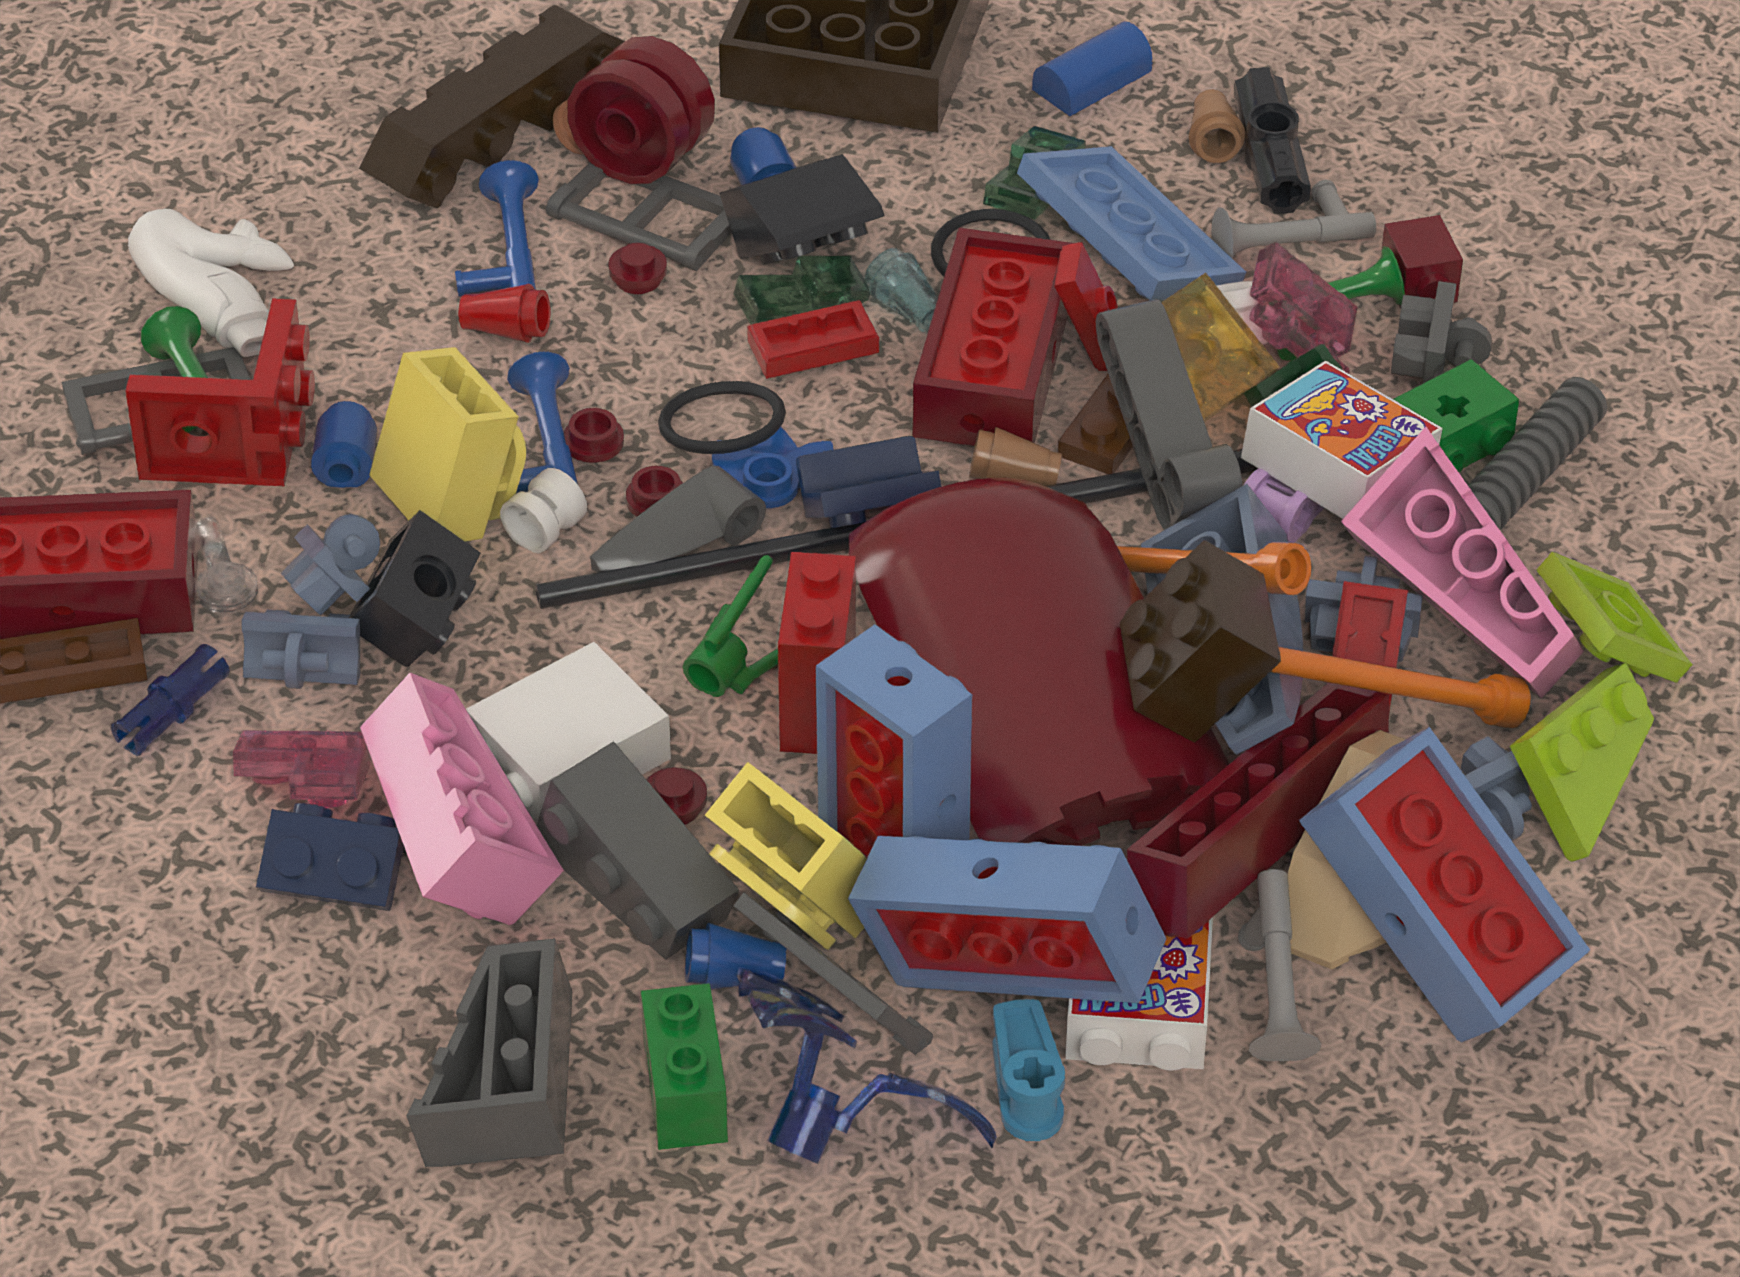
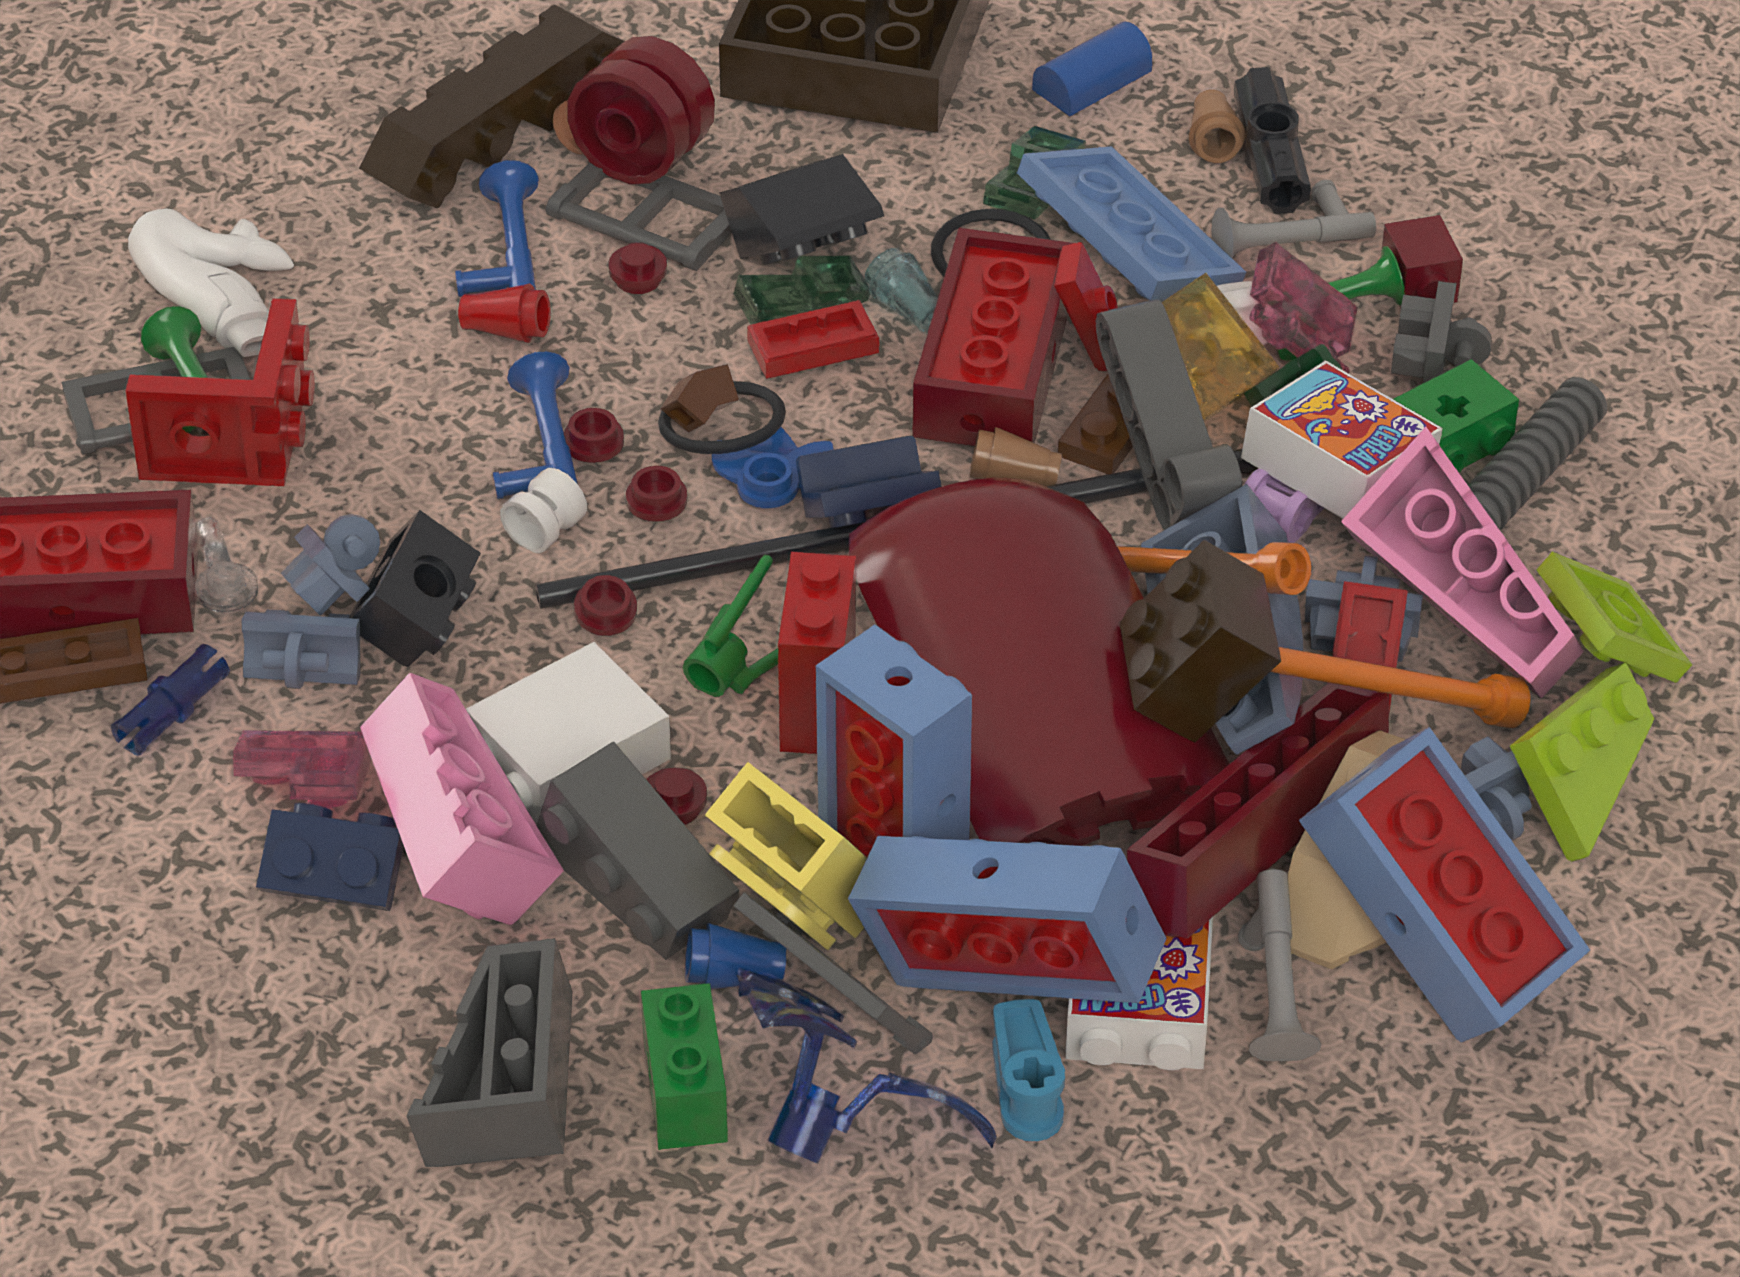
(344, 445): blue brick -> none
(448, 444): light yellow brick -> none
(605, 606): none -> dark red plate
(686, 518): dark grey piece -> none
(699, 396): none -> reddish brown piece
(758, 155): blue brick -> none

